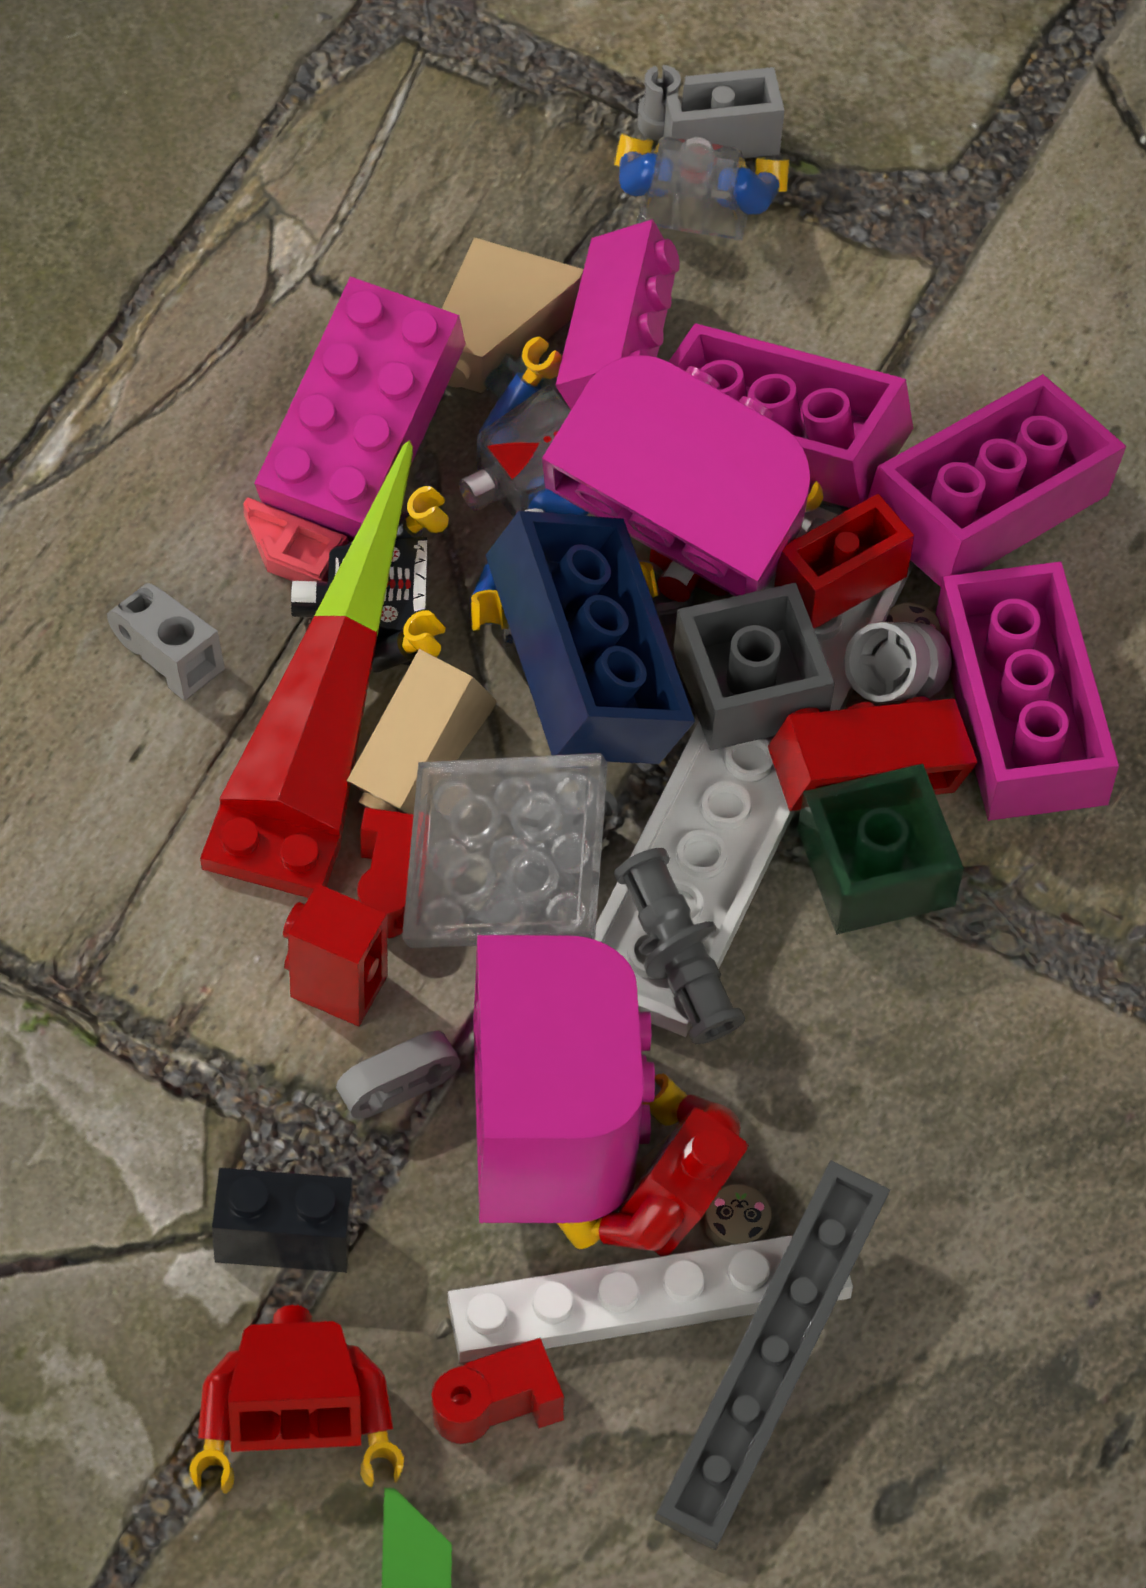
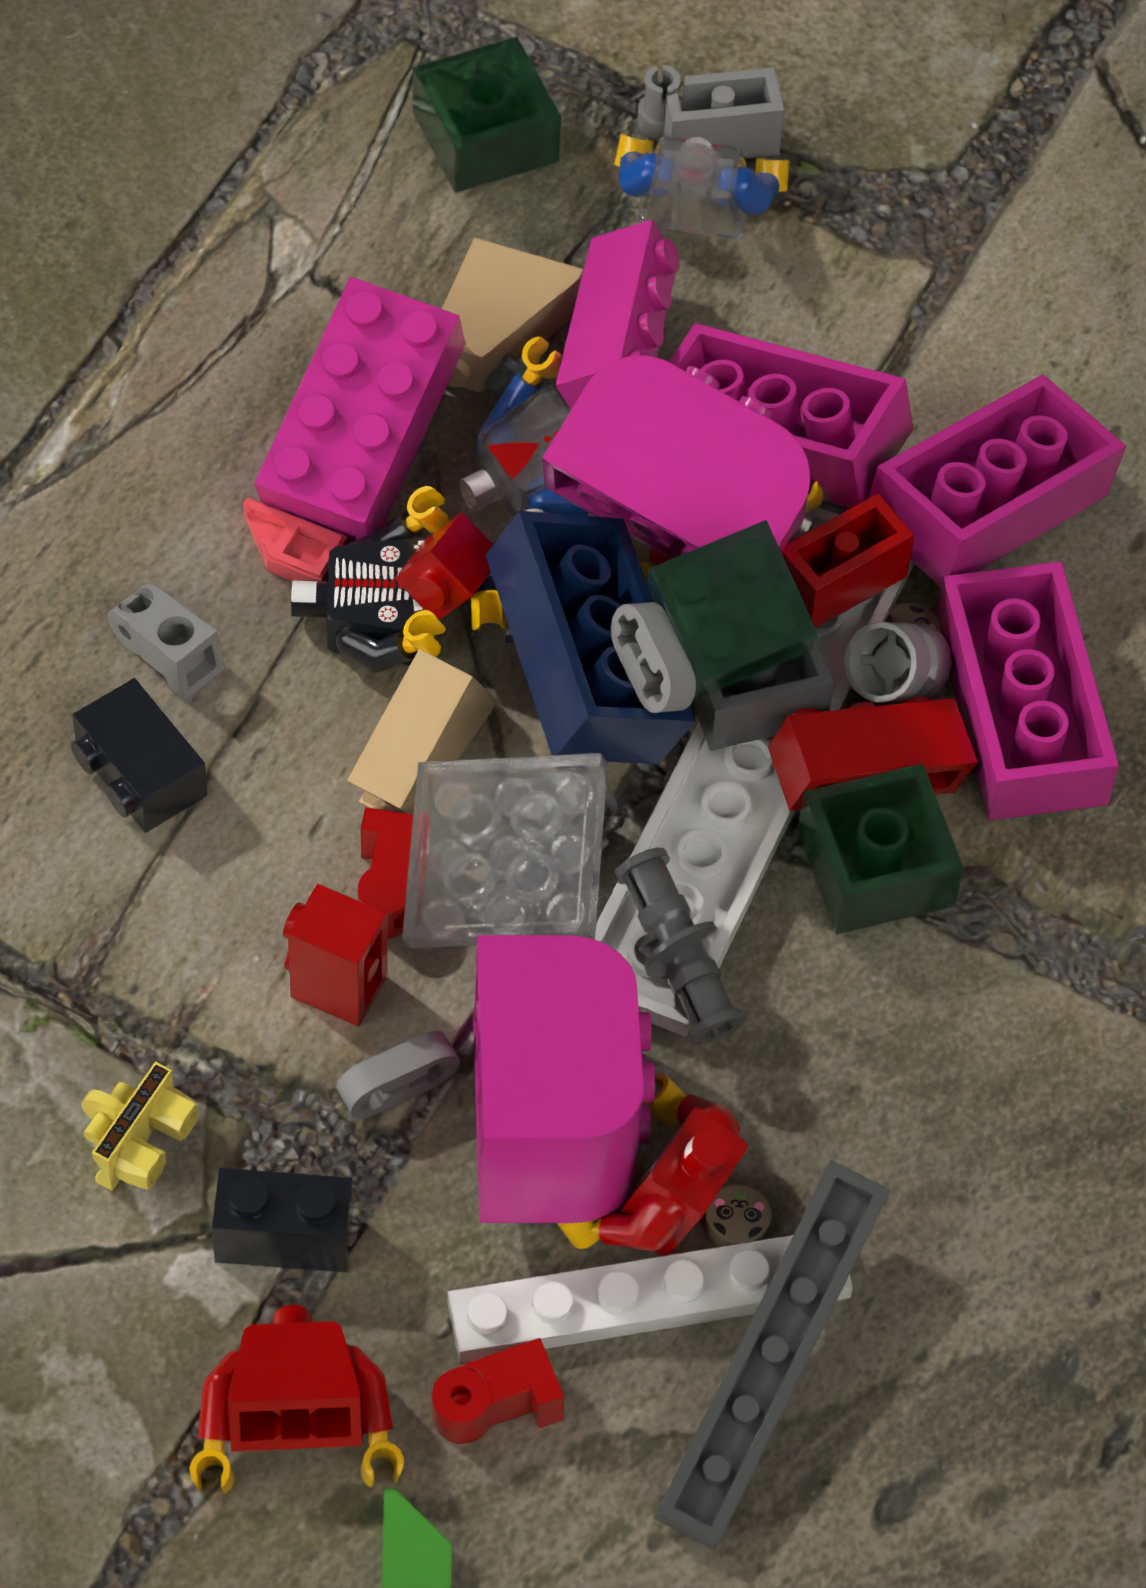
(128, 1119): none -> light yellow hips
(138, 755): none -> black brick
(290, 789): red plate -> none
(447, 567): none -> red brick
(486, 114): none -> clear green brick
(653, 657): none -> light grey beam
(733, 607): none -> clear green brick

